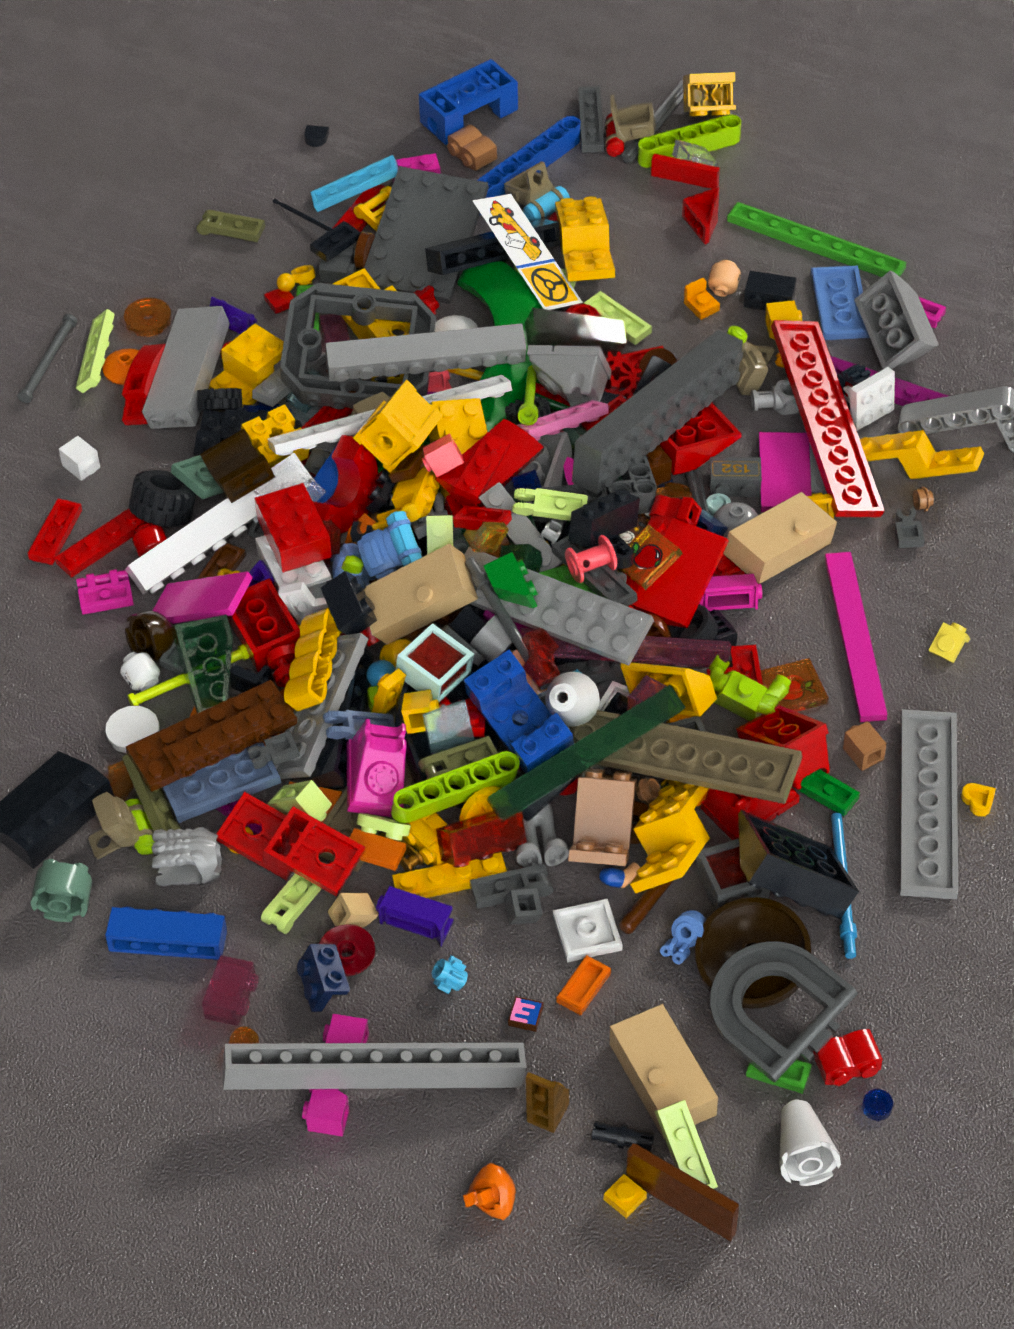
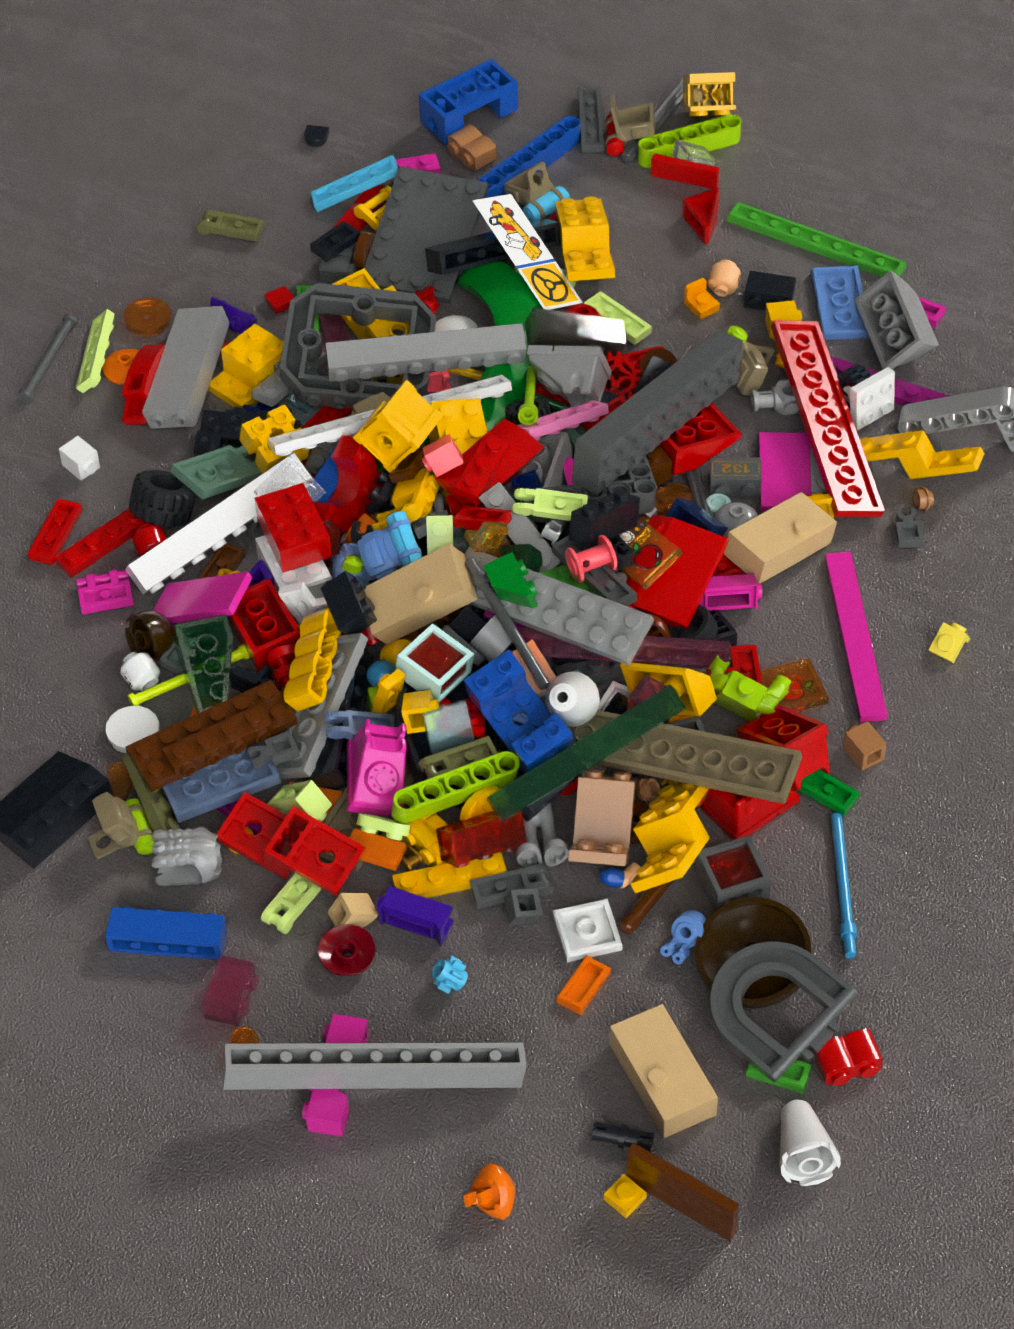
(61, 890): sand green brick -> none
(219, 399): black tyre -> none
(237, 466): dark brown panel -> none
(302, 275): yellow plate -> none
(304, 216): black piece -> none
(322, 975): dark blue bracket -> none
(525, 1014): tile -> none
(540, 660): clear red tile -> none
(545, 1102): pearl gold slope -> none
(676, 508): red leg -> none
(685, 1142): yellowish green plate -> none
(793, 866): black slope -> none
(877, 1104): clear blue tile -> none
(928, 805): light grey plate -> none
(978, 797): yellow tile -> none

